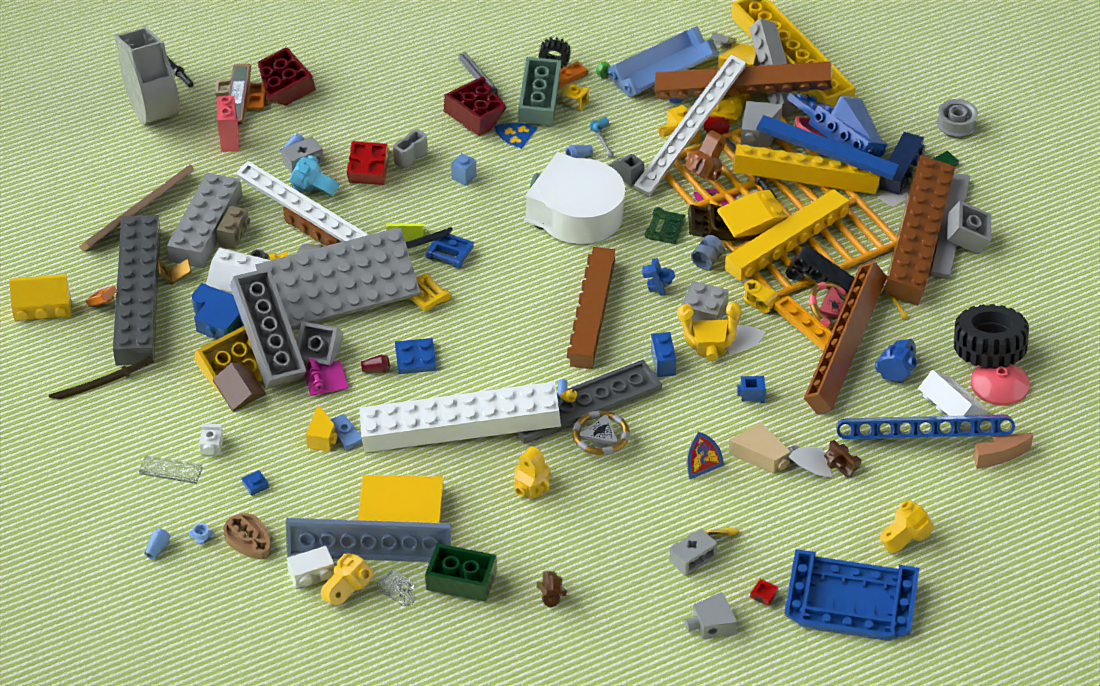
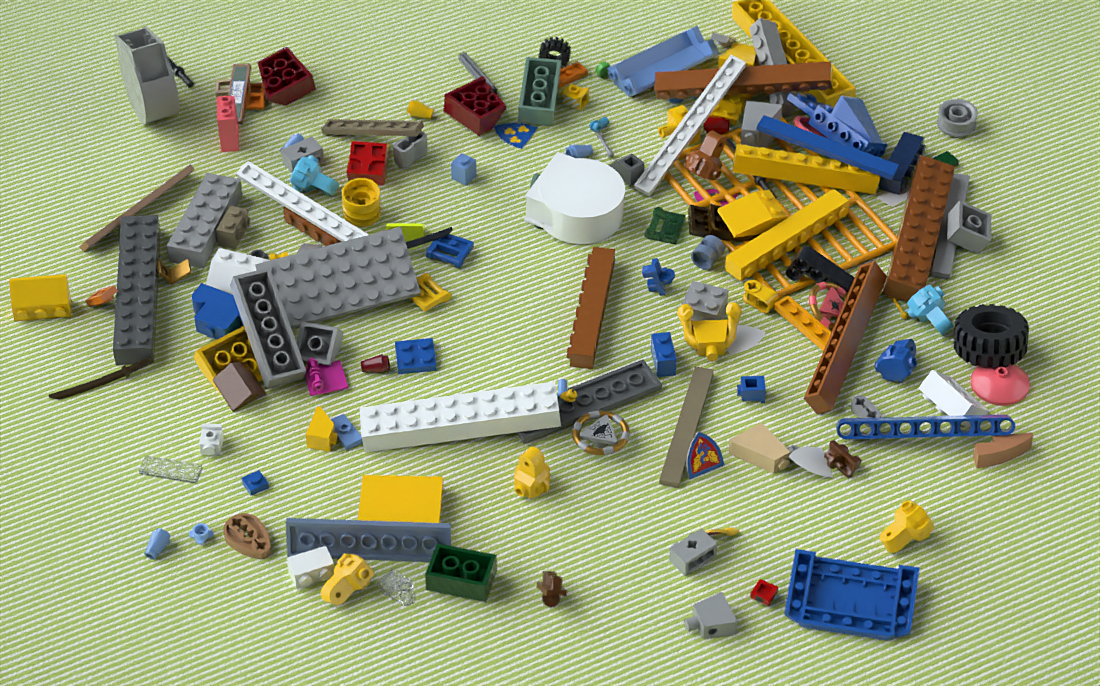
(361, 202): none -> yellow wheel
(372, 127): none -> dark tan tile
(418, 109): none -> yellow cone
(686, 427): none -> dark tan tile
(867, 409): none -> light grey beam
(929, 306): none -> medium azure piece

